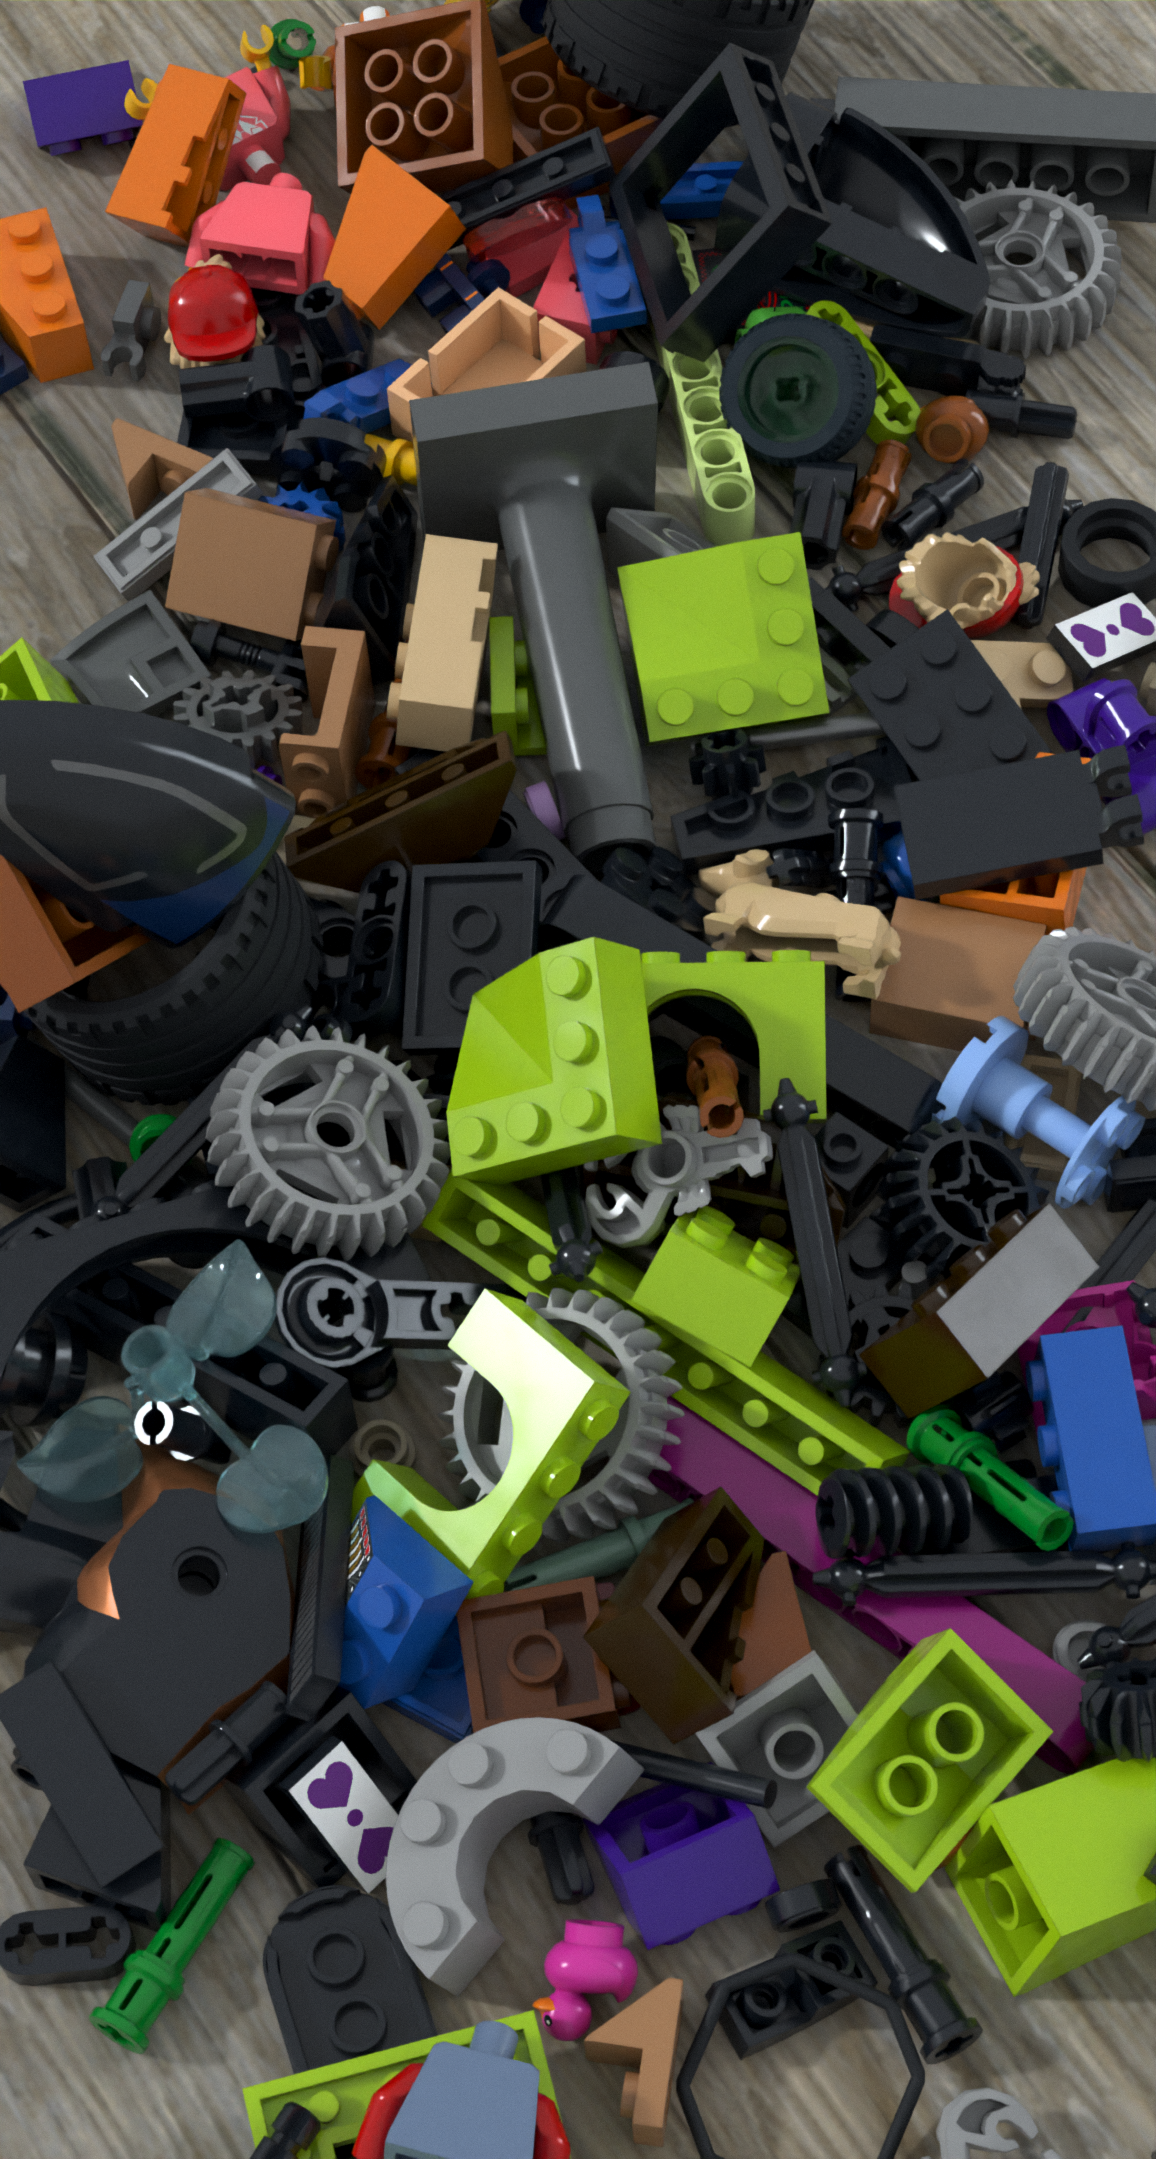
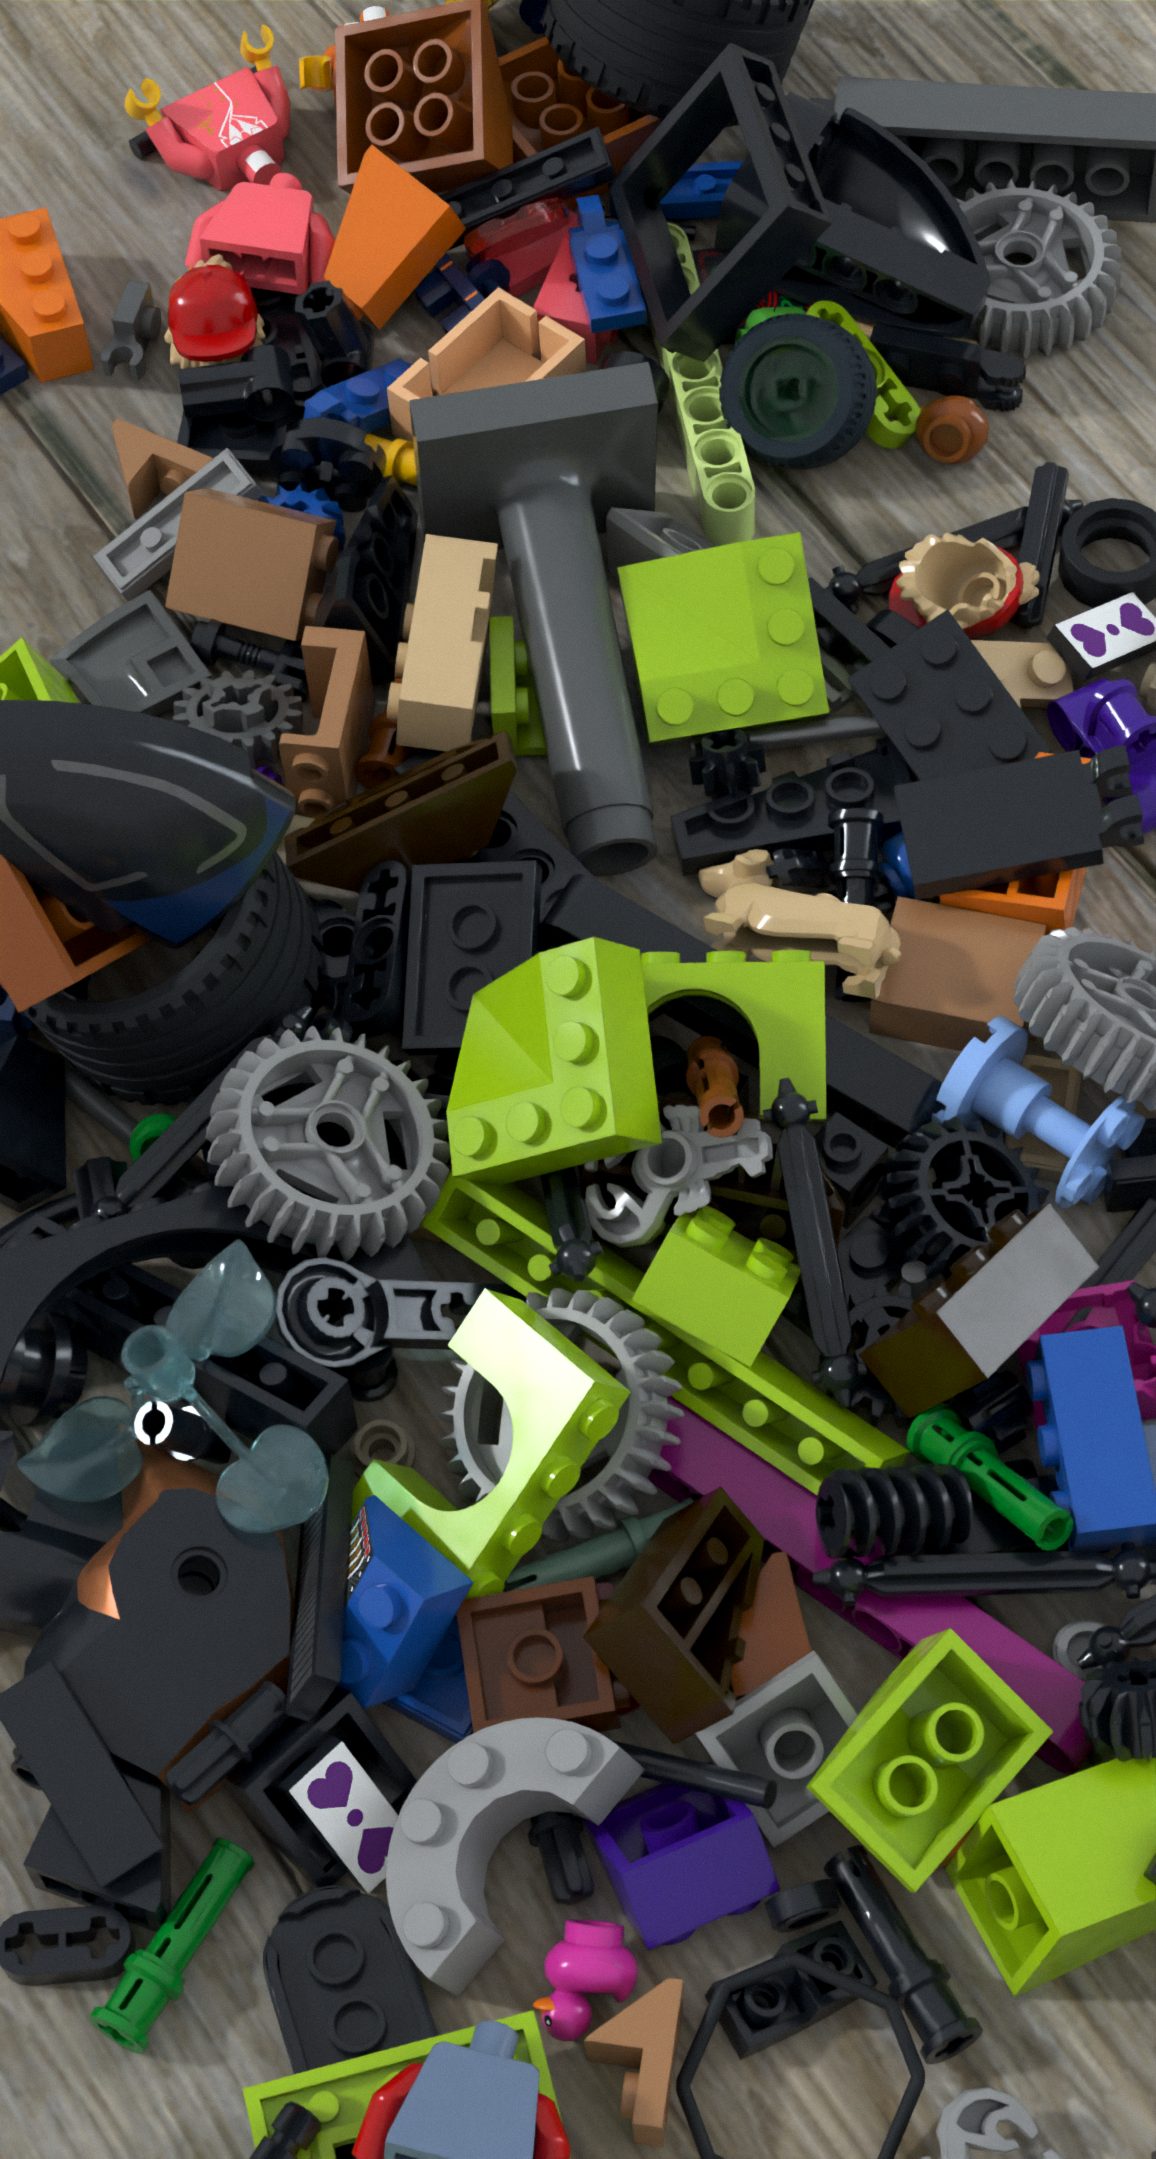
(81, 107): dark purple slope -> none
(178, 155): orange wedge -> none
(282, 53): green pin -> none
(542, 805): lavender tile -> none
(659, 886): black plate -> none
(820, 503): black piece -> none
(876, 494): dark orange pin -> none
(932, 505): black pin -> none
(1025, 416): black axle -> none

